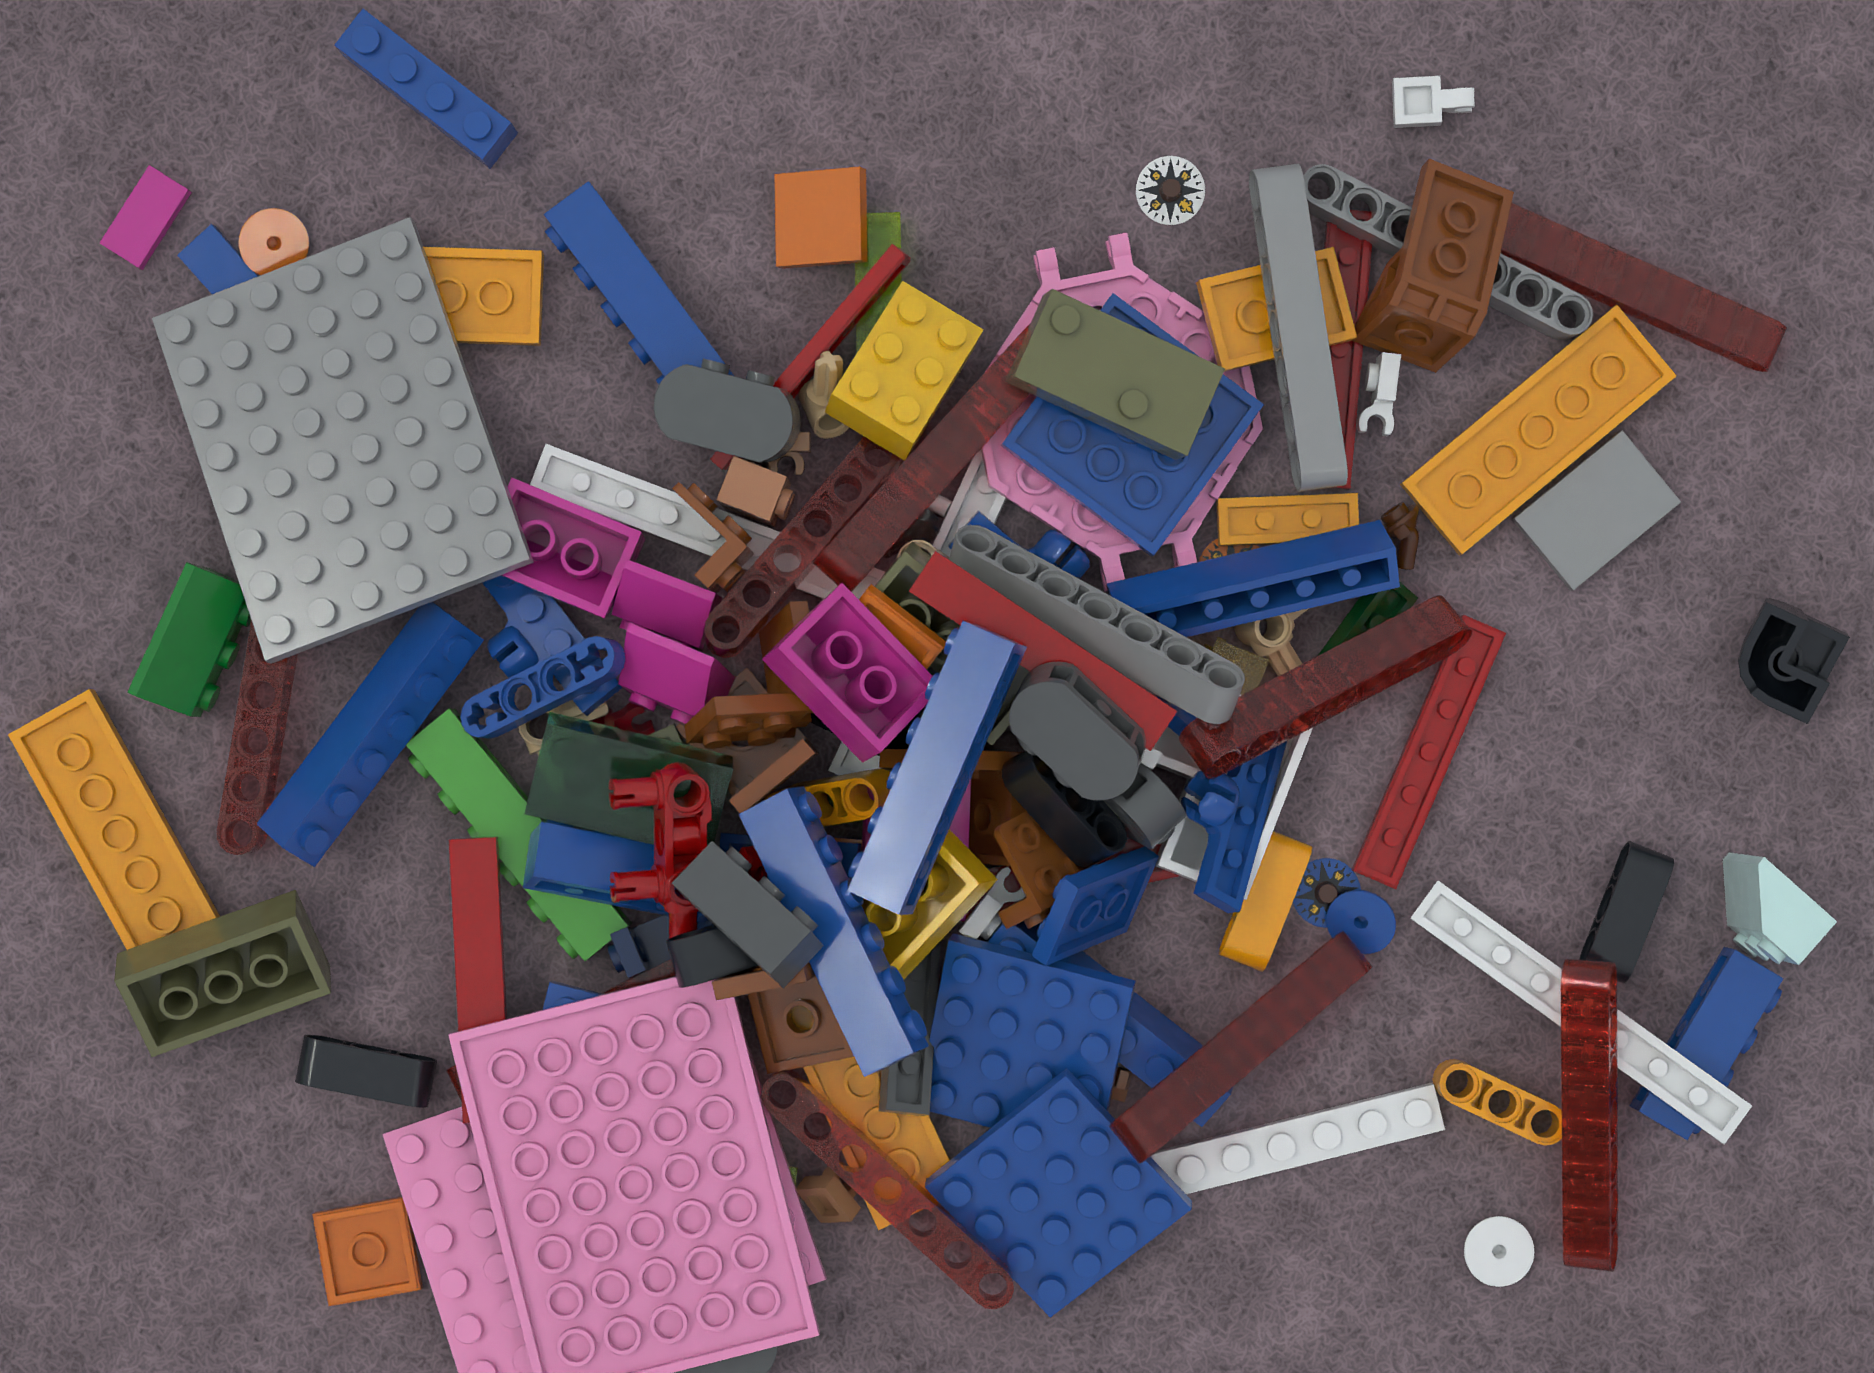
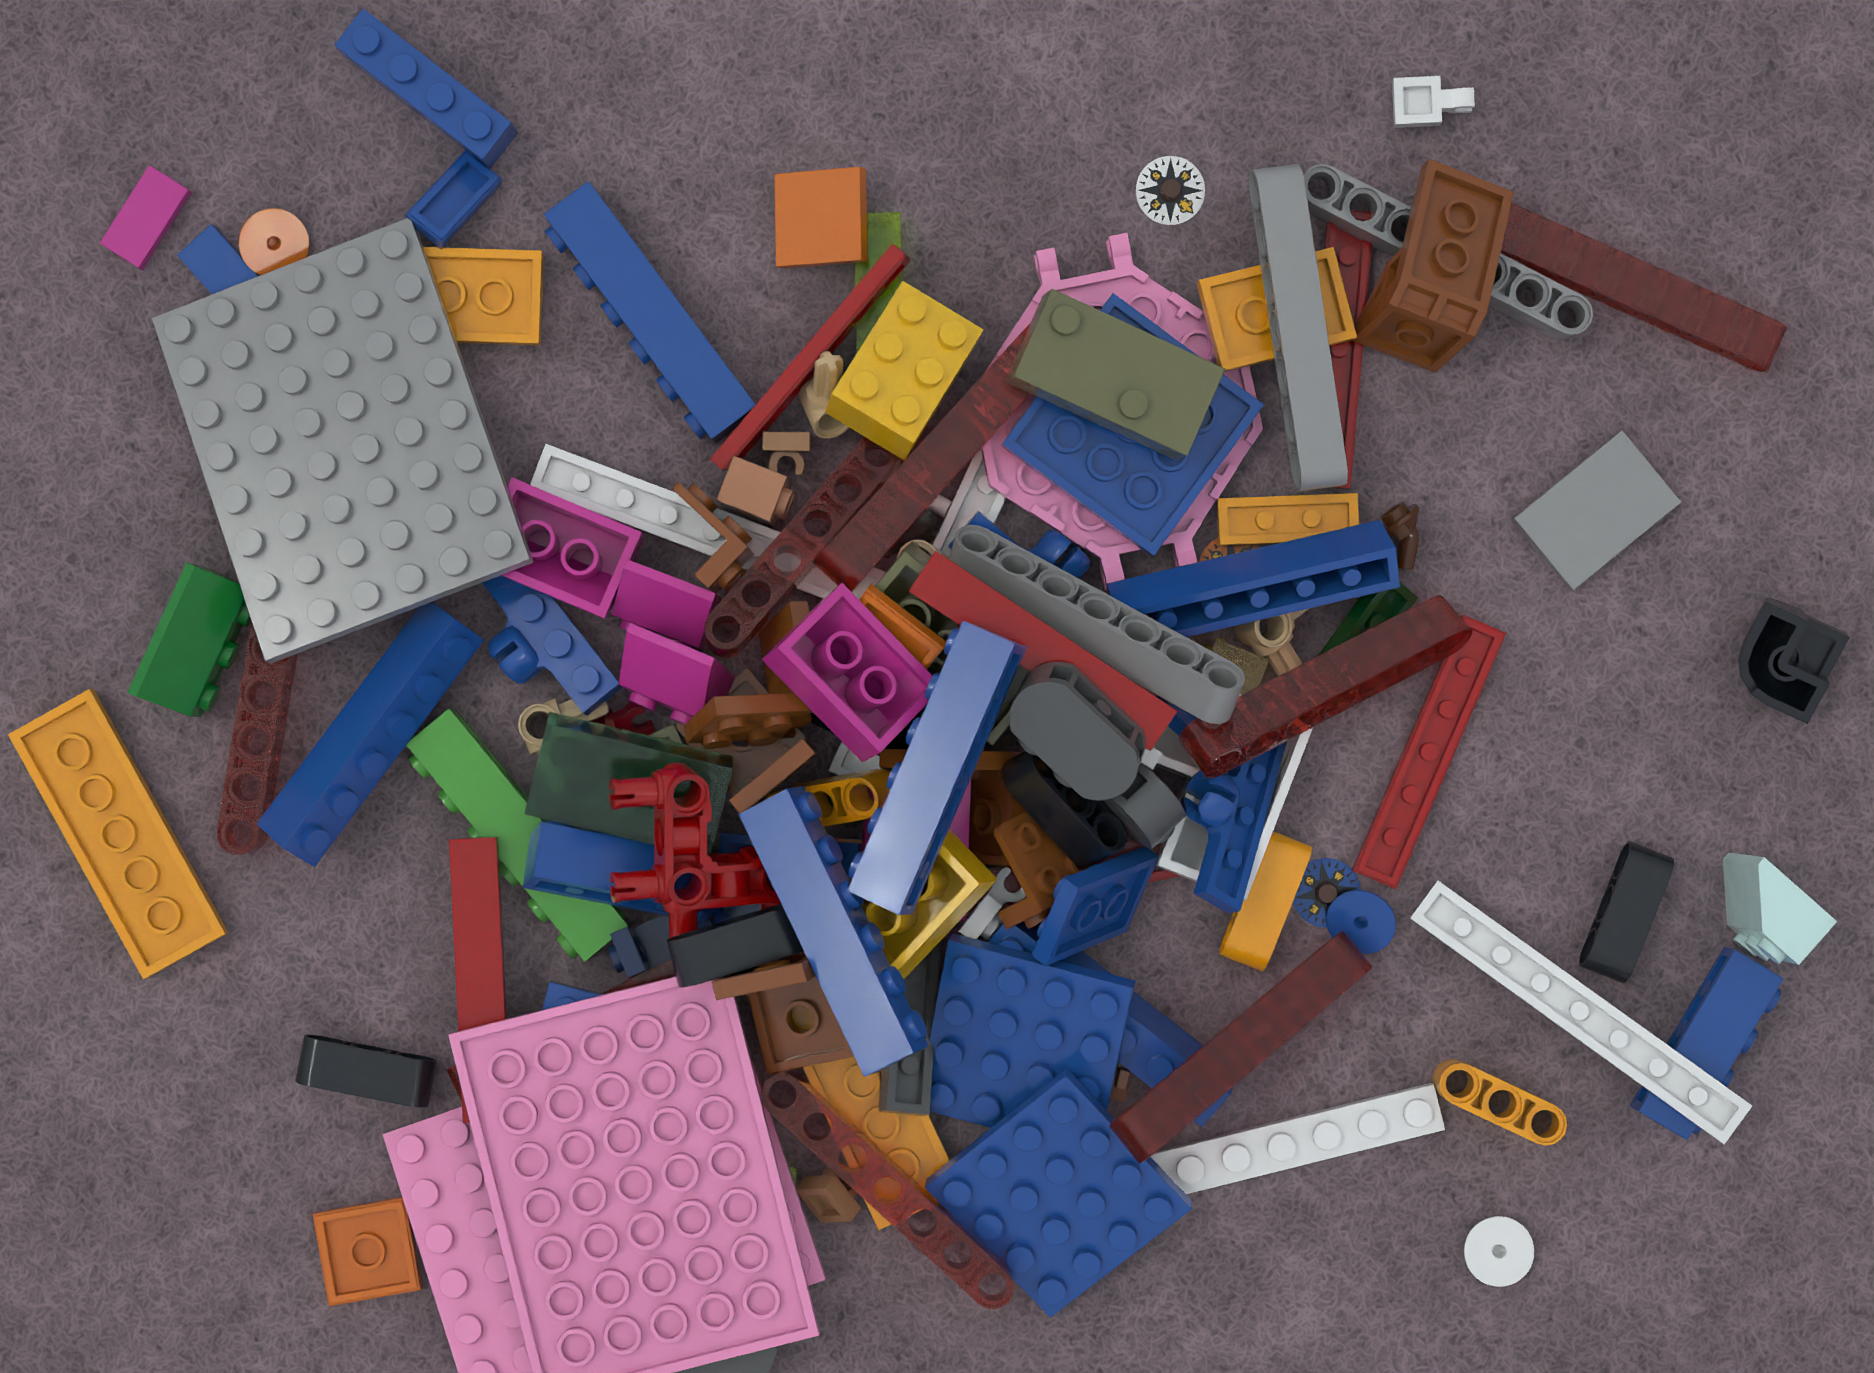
(223, 973): olive brick -> none
(453, 199): none -> blue tile
(540, 681): blue beam -> none
(727, 411): dark grey brick -> none
(749, 912): dark grey brick -> none
(1382, 381): white plate -> none
(1538, 430): light orange plate -> none
(1589, 1114): clear red beam -> none

